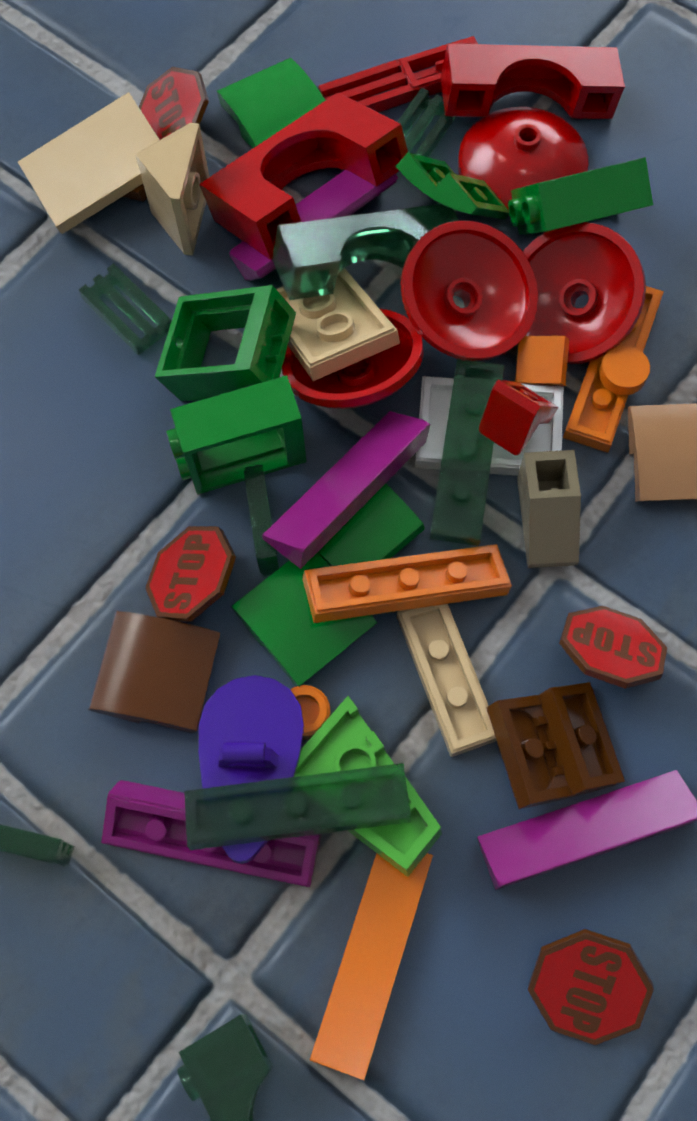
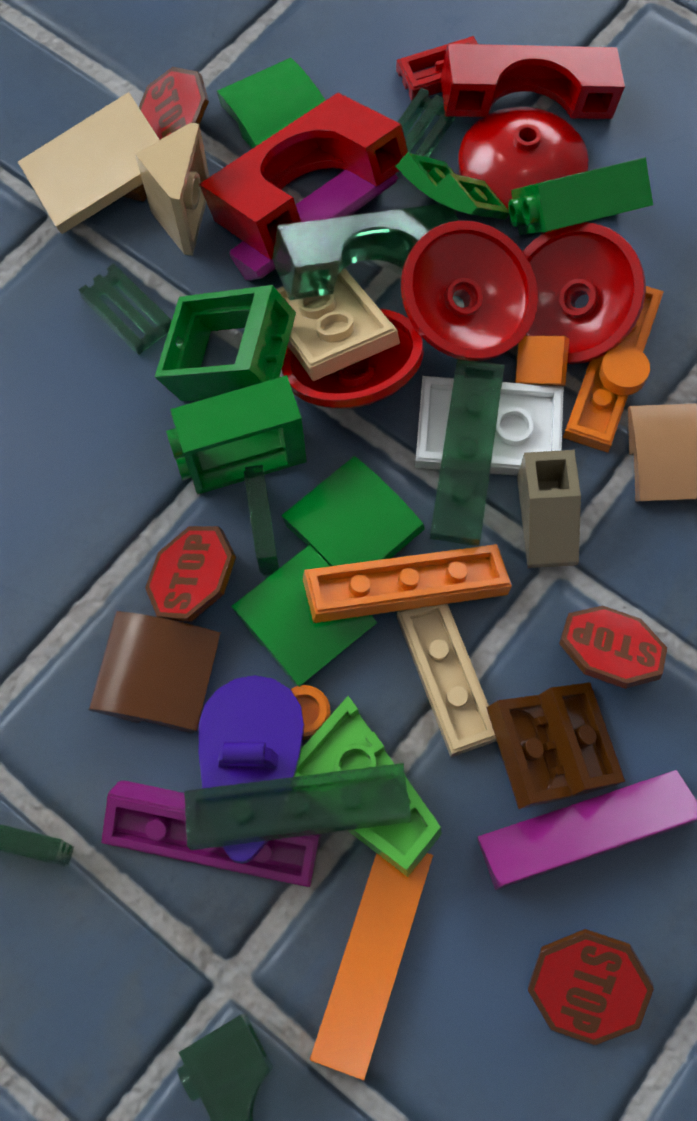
(346, 487): magenta slope -> none
(366, 83): red tile -> none
(514, 415): red slope -> none

